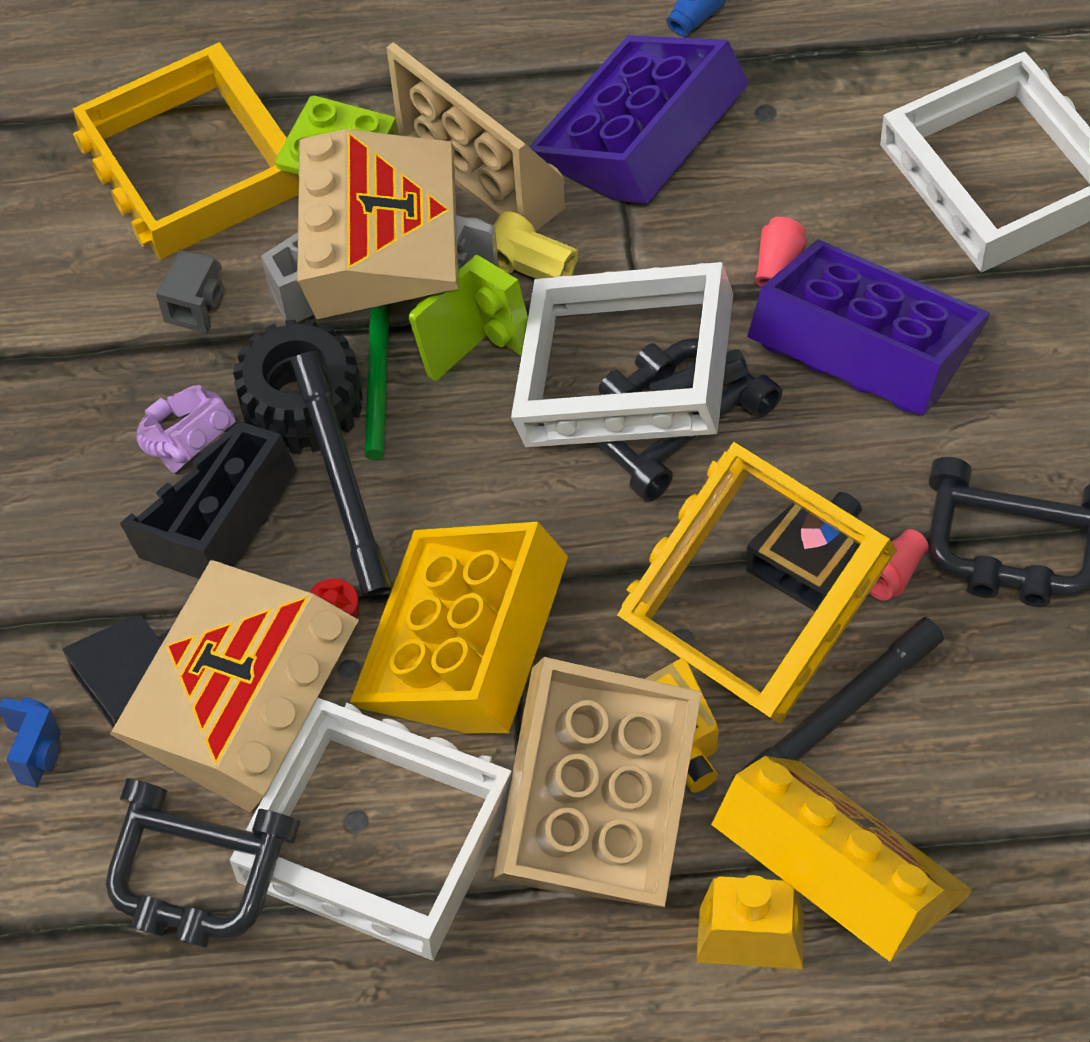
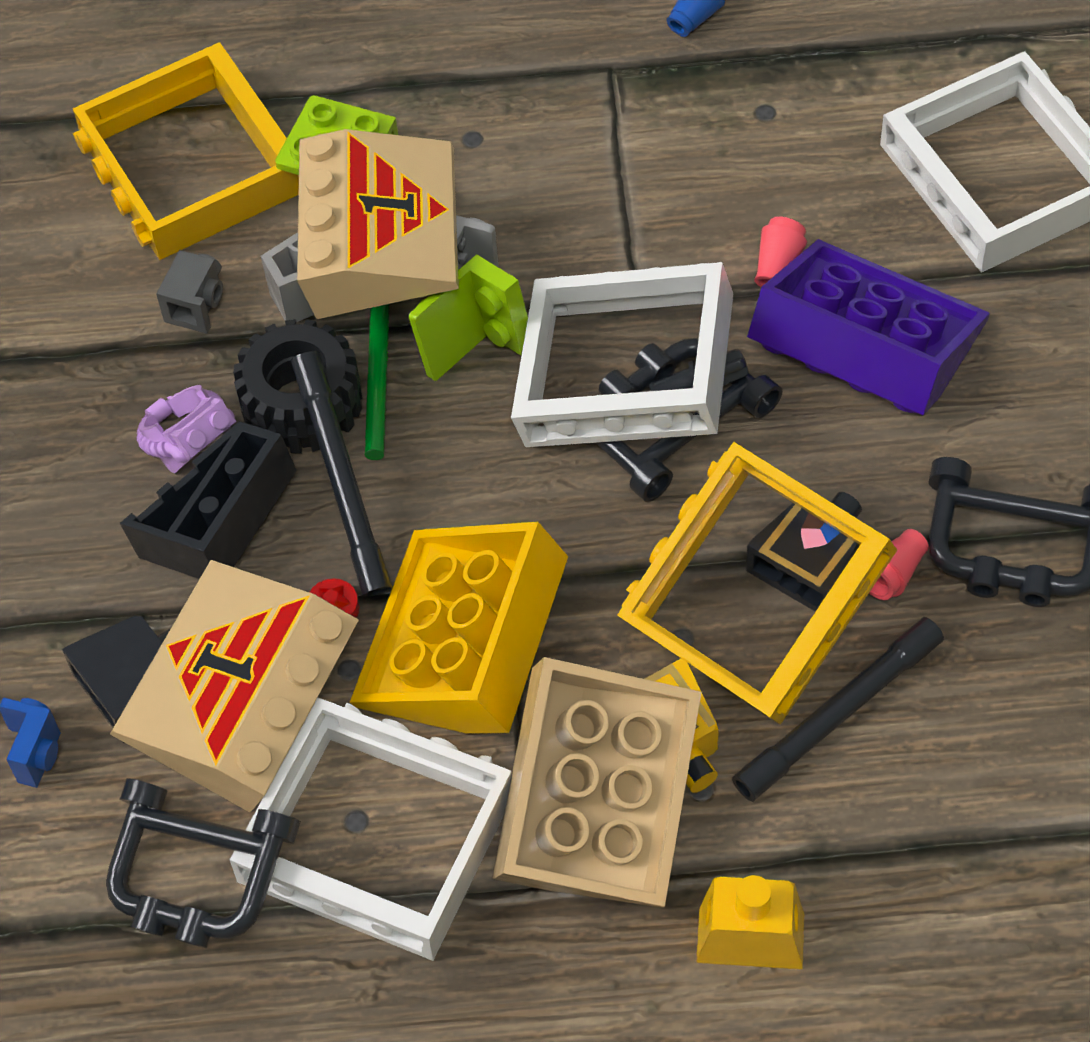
(487, 157): tan slope -> none
(530, 252): light yellow piece -> none
(642, 114): dark purple slope -> none
(837, 854): yellow slope -> none

